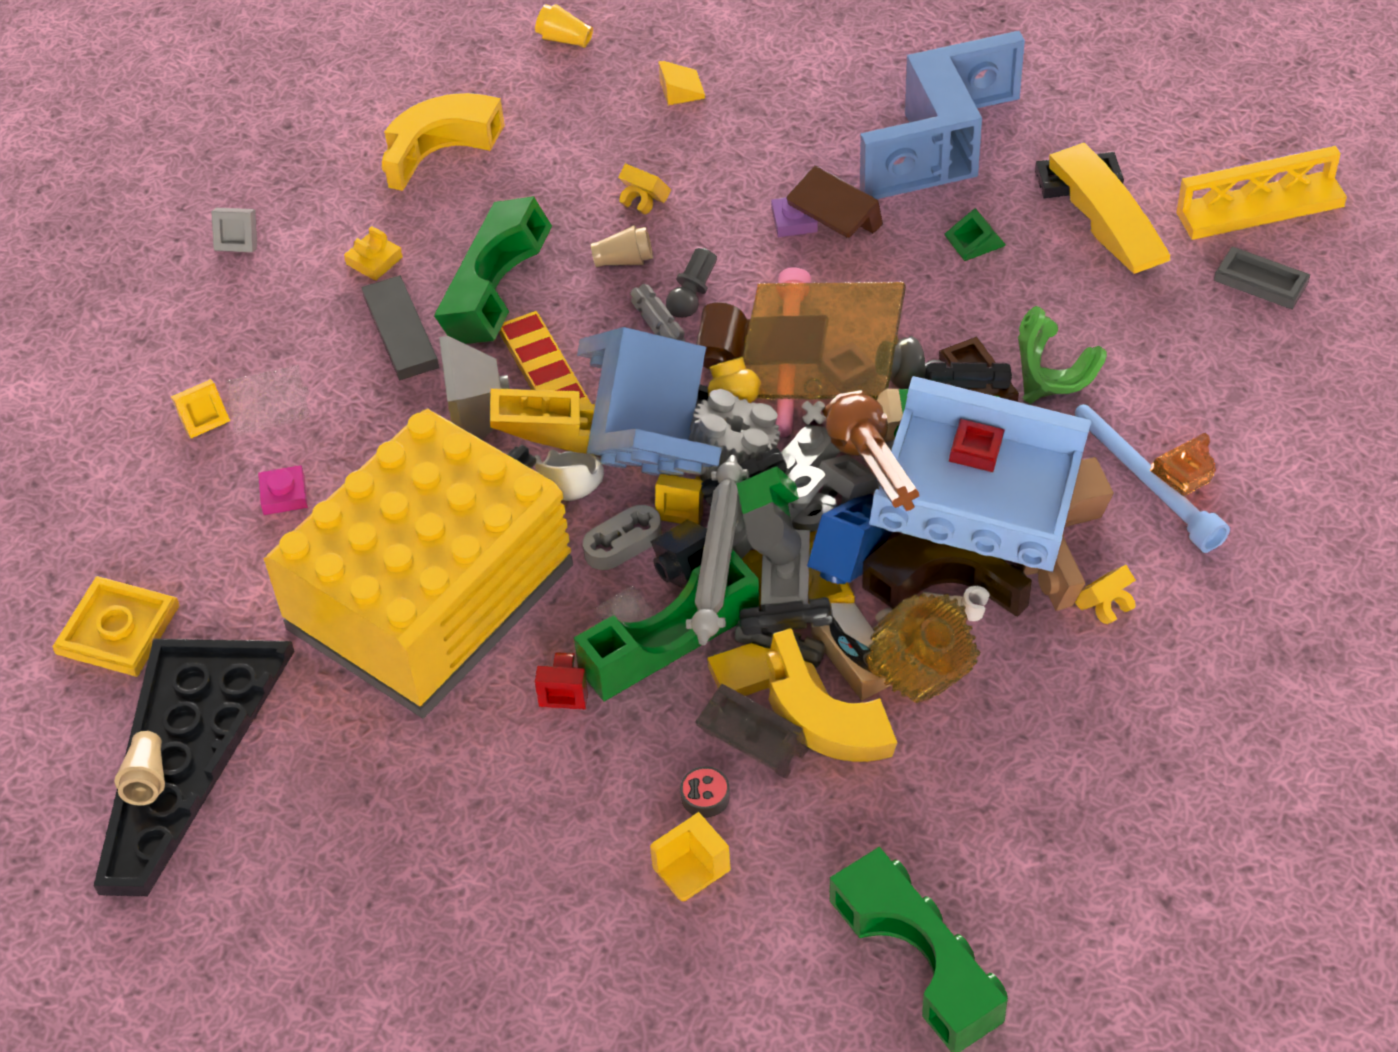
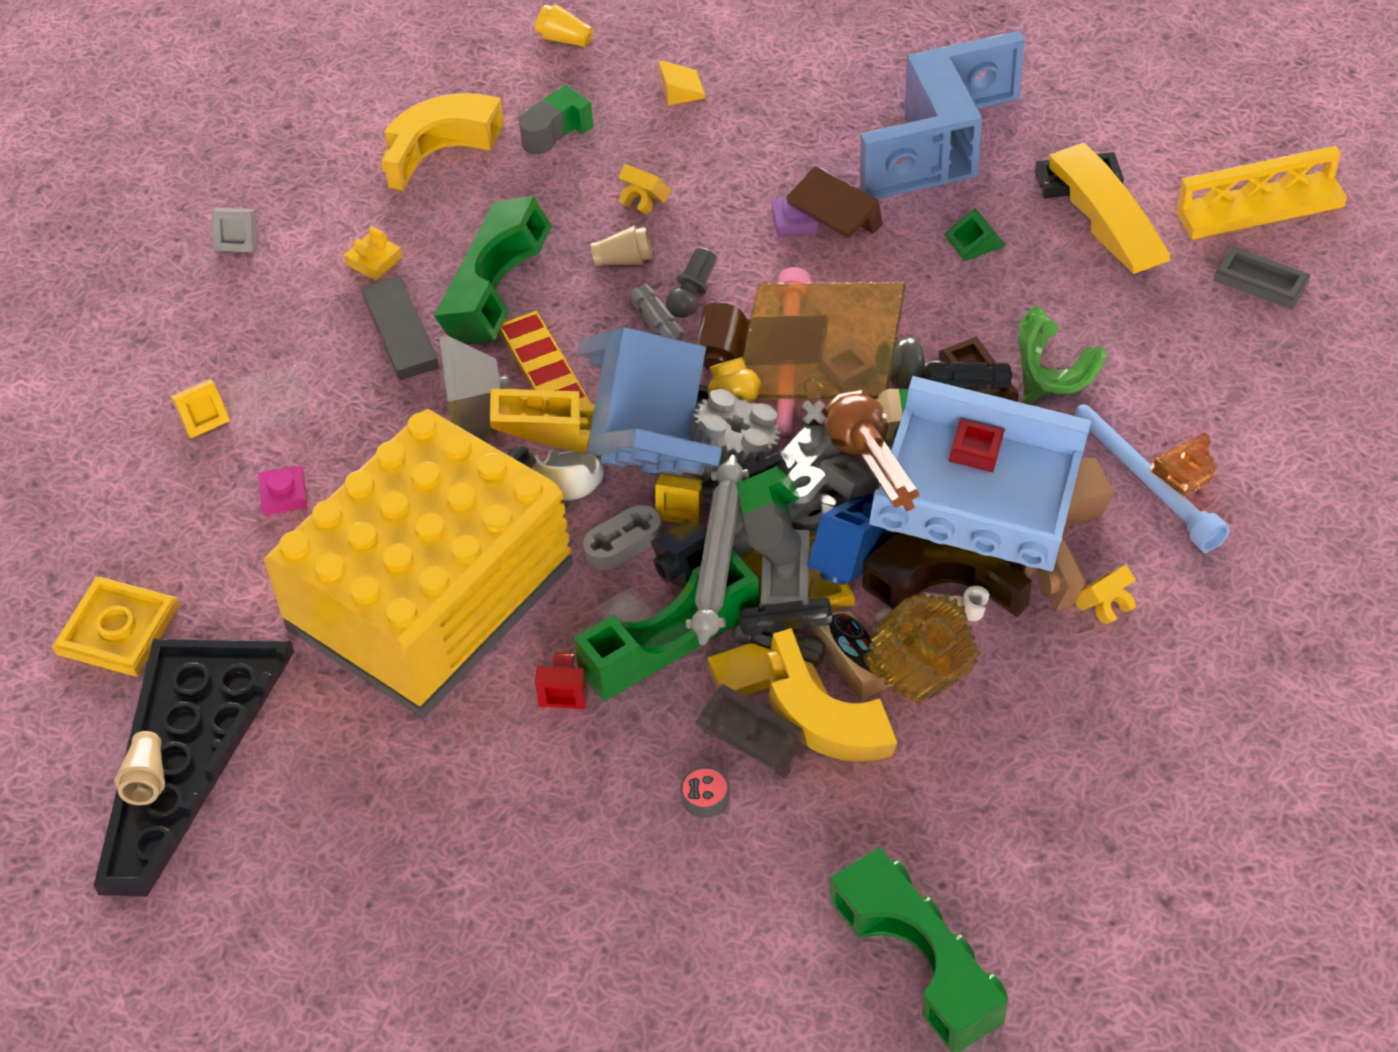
(554, 119): none -> leg
(690, 857): yellow panel -> none
(852, 622): white sticker -> none

